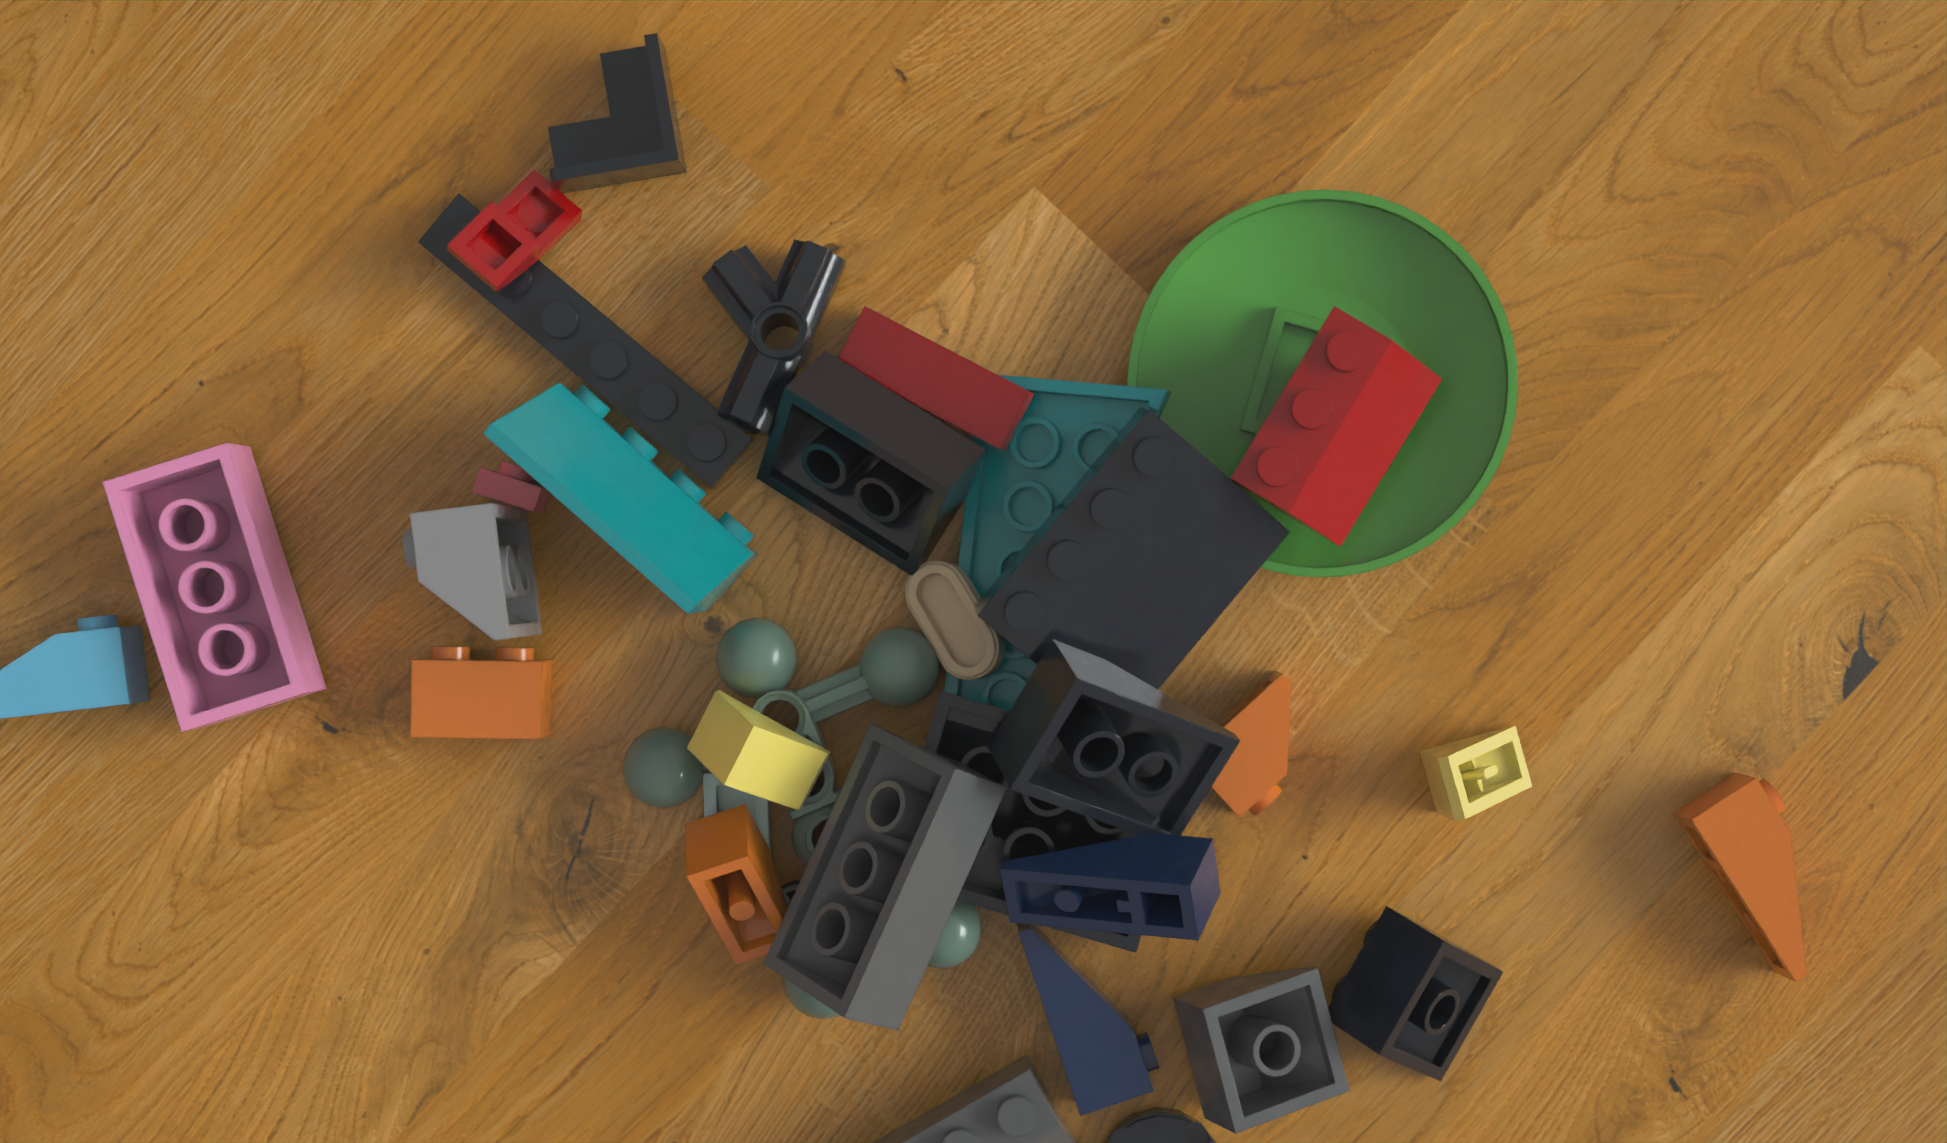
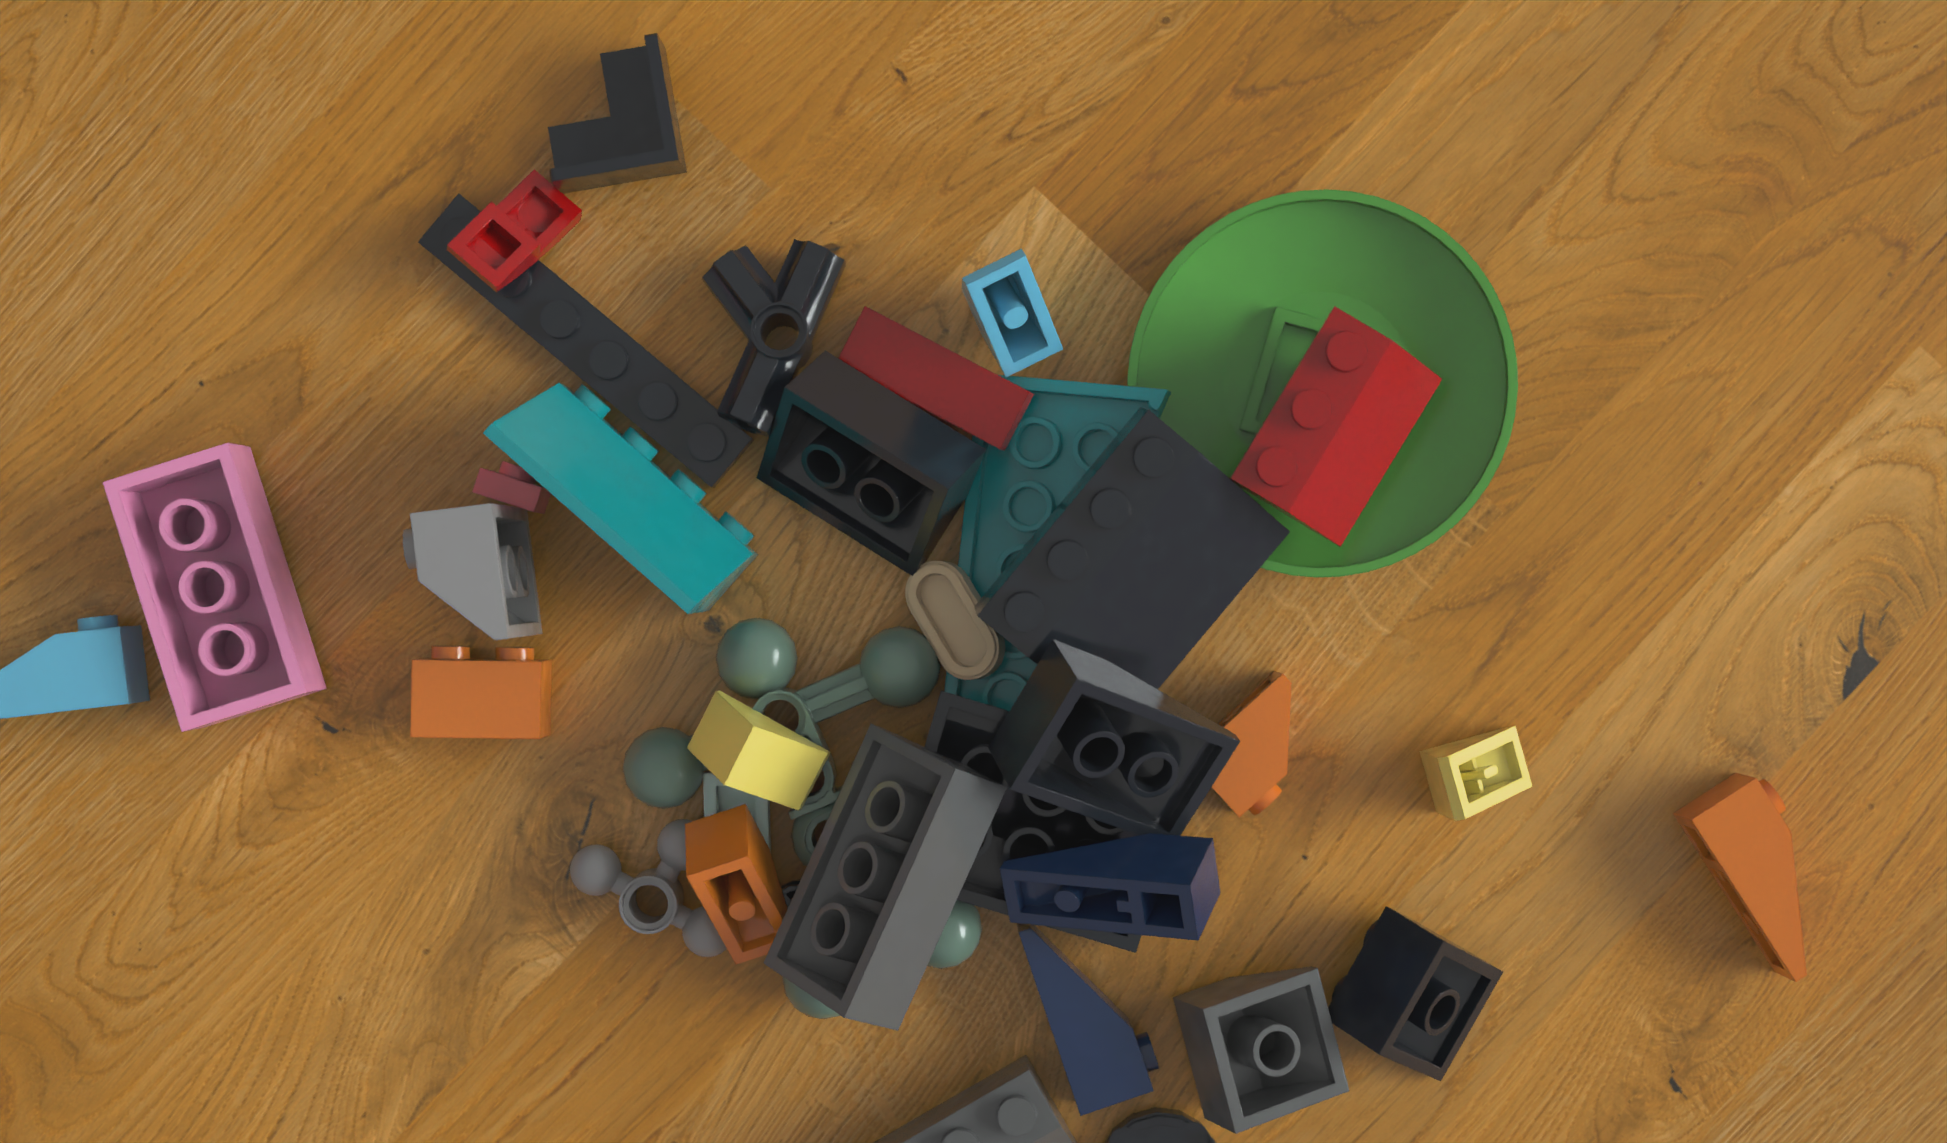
(599, 870): none -> light grey piece
(1011, 313): none -> medium azure slope

